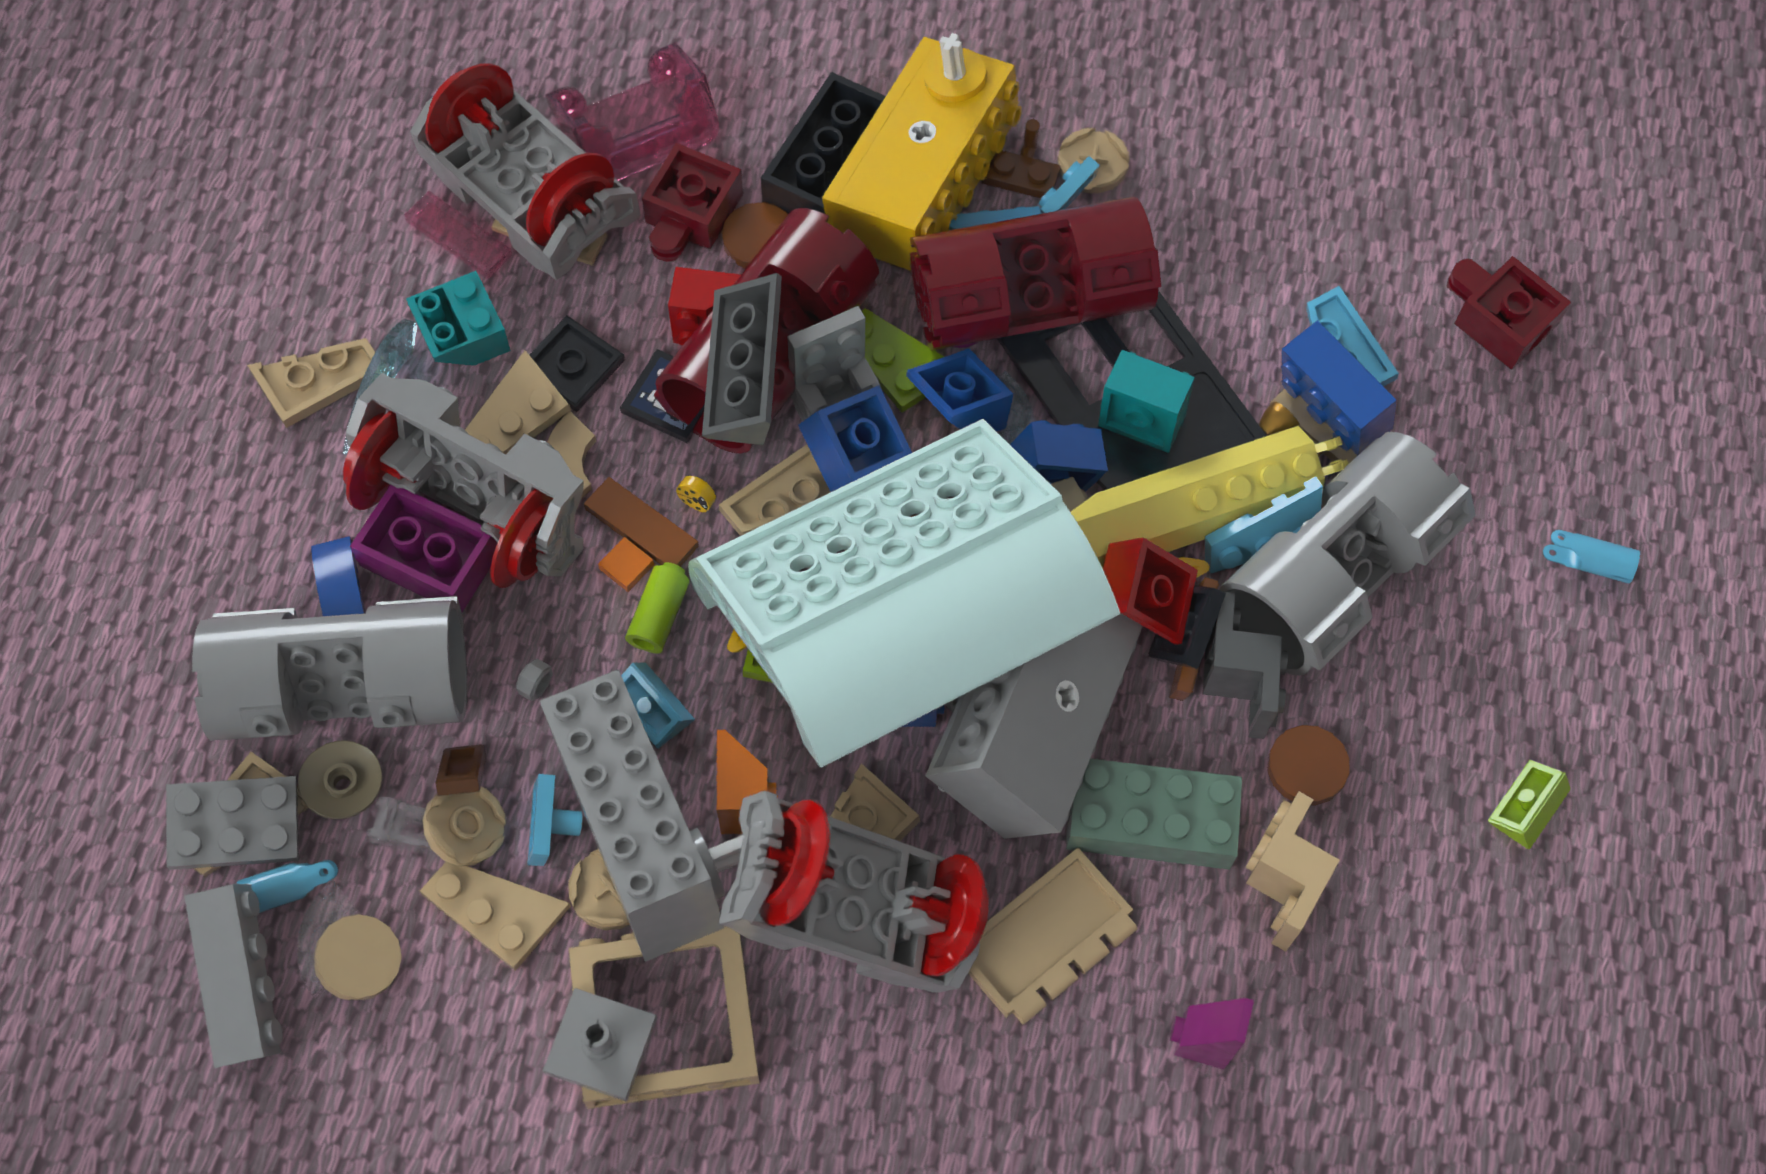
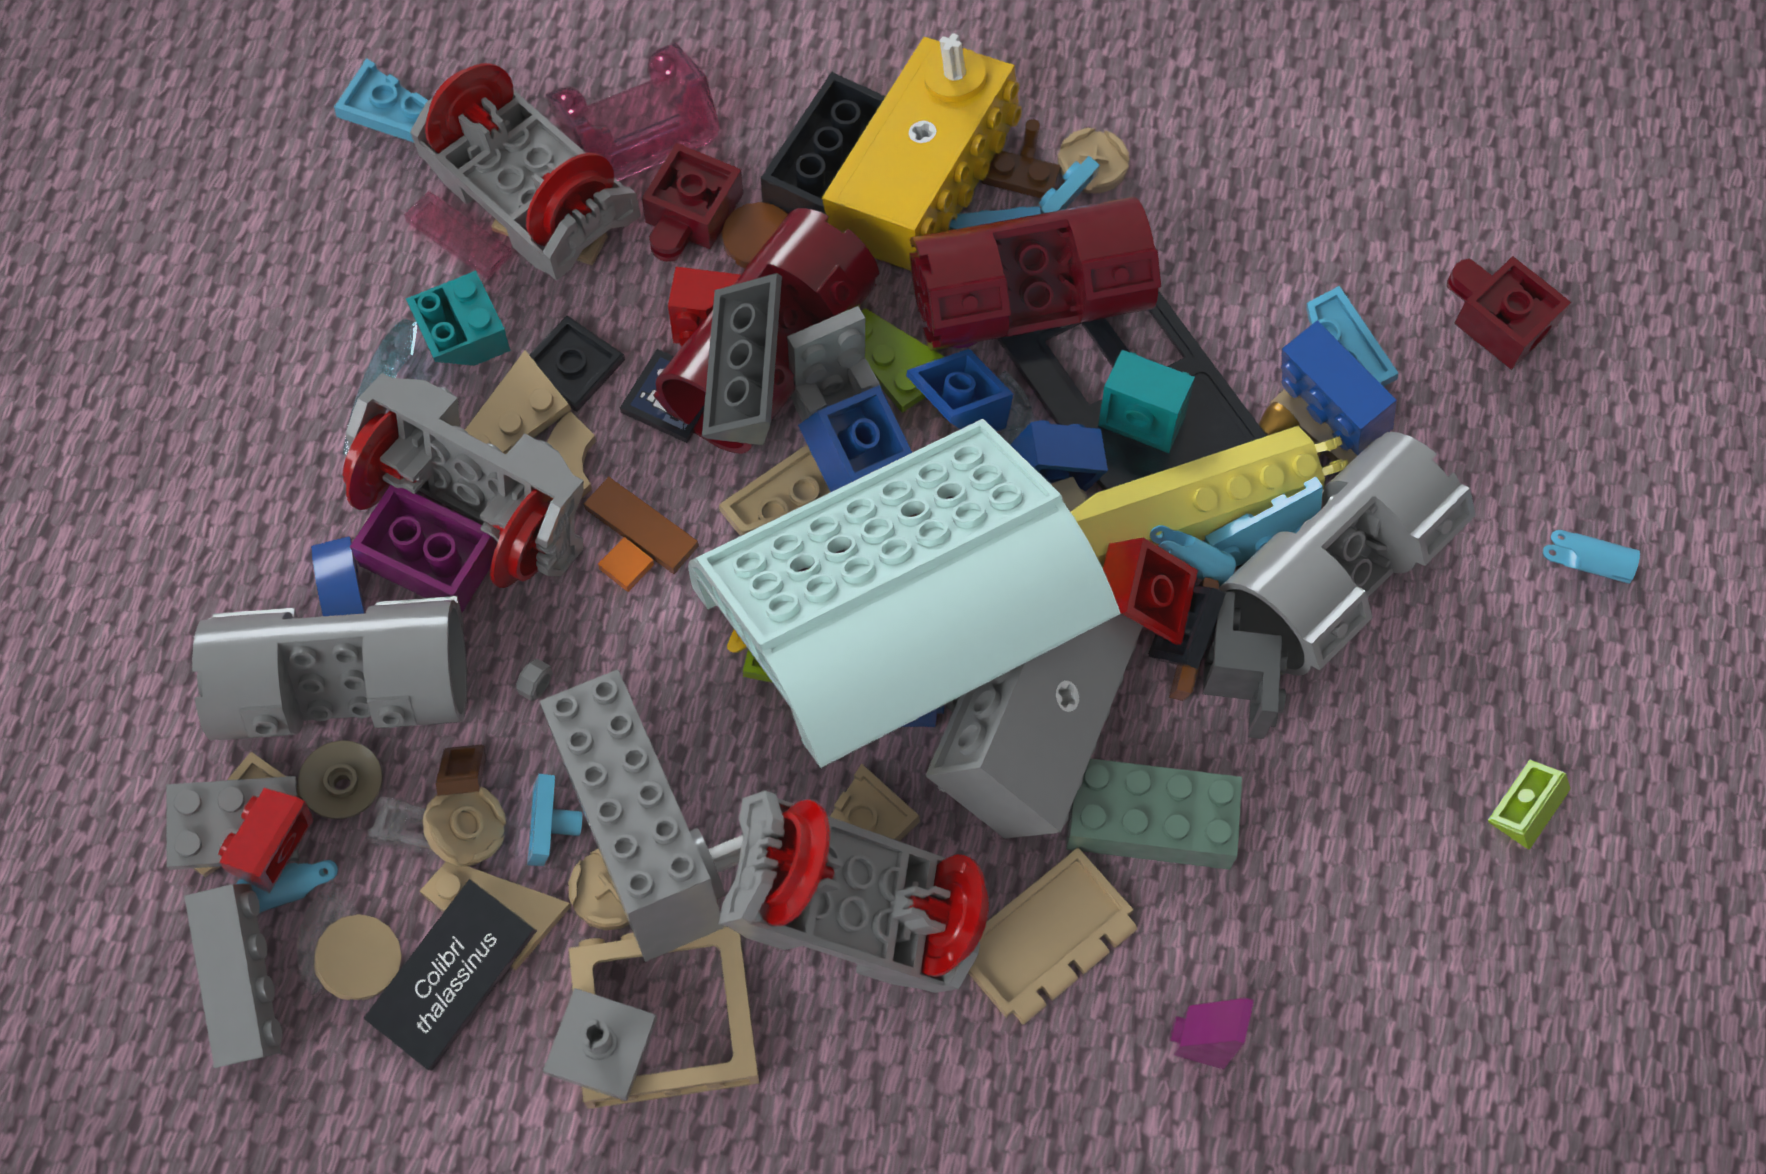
(266, 838): none -> red slope
(314, 381): tan wing -> none
(380, 103): none -> medium azure wing
(450, 974): none -> black tile
(655, 704): medium azure slope -> none
(658, 608): lime brick -> none
(696, 493): yellow tile -> none
(737, 777): orange slope -> none
(1202, 556): none -> medium azure piece
(1290, 870): tan bracket -> none
(1308, 762): dark orange tile -> none

